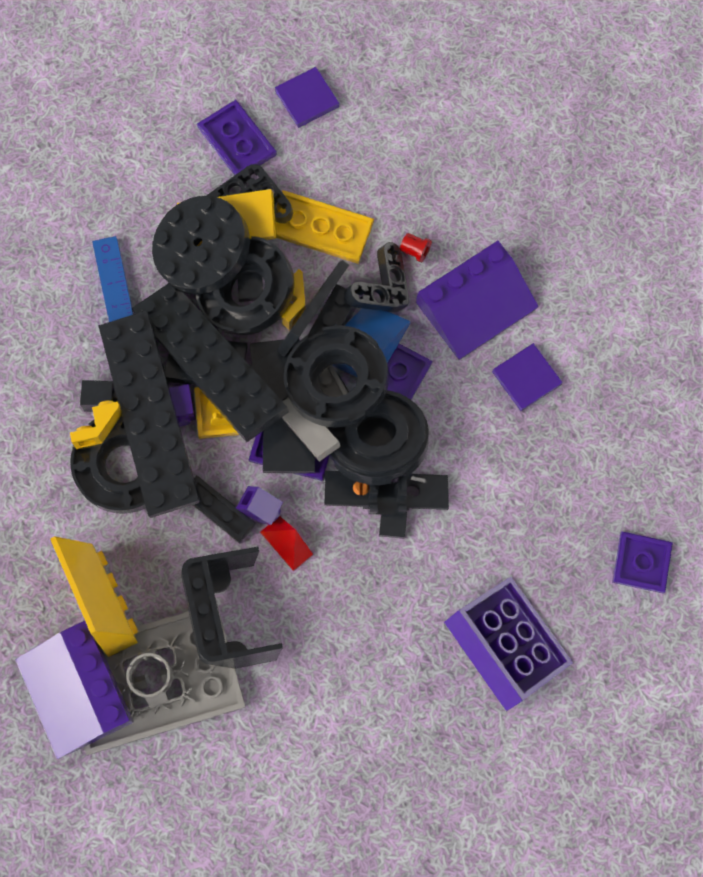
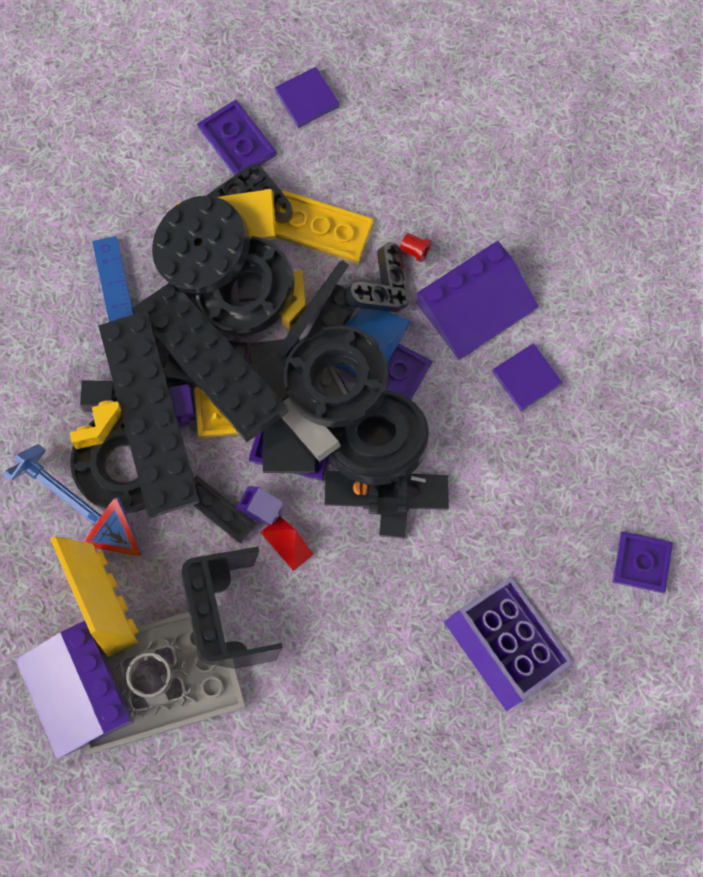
(110, 530): none -> blue piece

